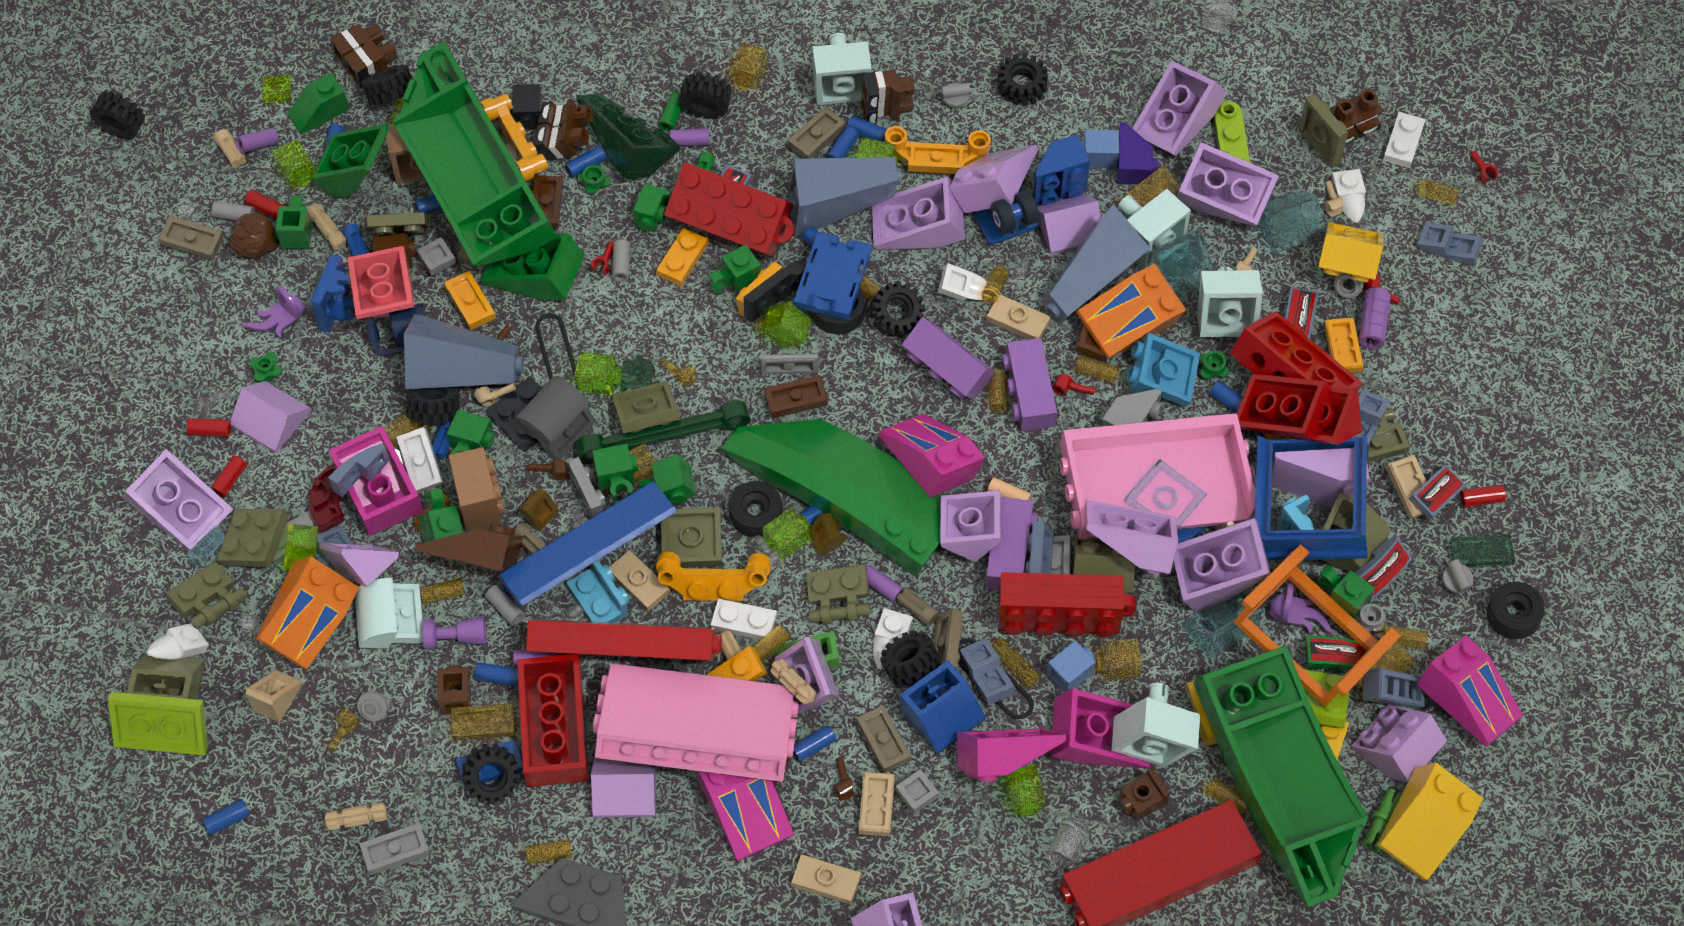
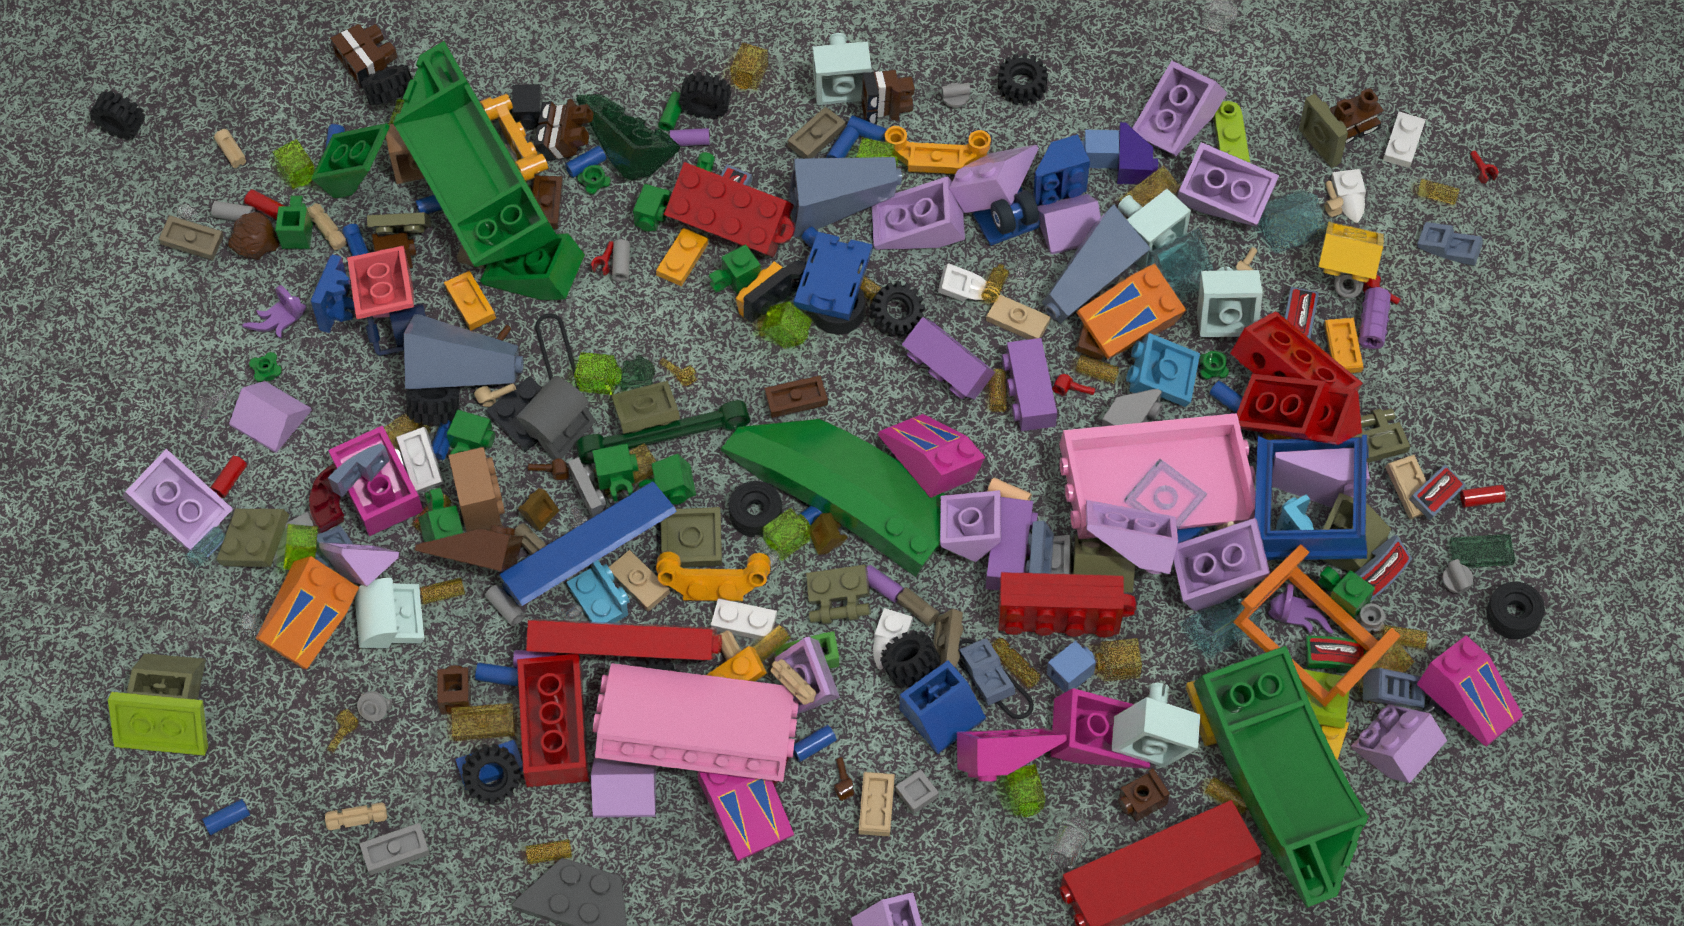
(178, 643): white plate -> none
(200, 590): olive plate -> none
(208, 427): red axle -> none
(256, 140): medium lavender axle -> none
(273, 694): tan slope -> none
(276, 88): clear neon green tile -> none
(318, 104): green slope -> none
(436, 256): light grey plate -> none
(466, 631): medium lavender piece -> none
(789, 363): light grey slope -> none
(826, 879): tan plate -> none
(883, 739): dark tan plate -> none
(1371, 411): sand blue slope -> none
(1380, 819): bright green pin -> none
(1429, 819): yellow slope -> none

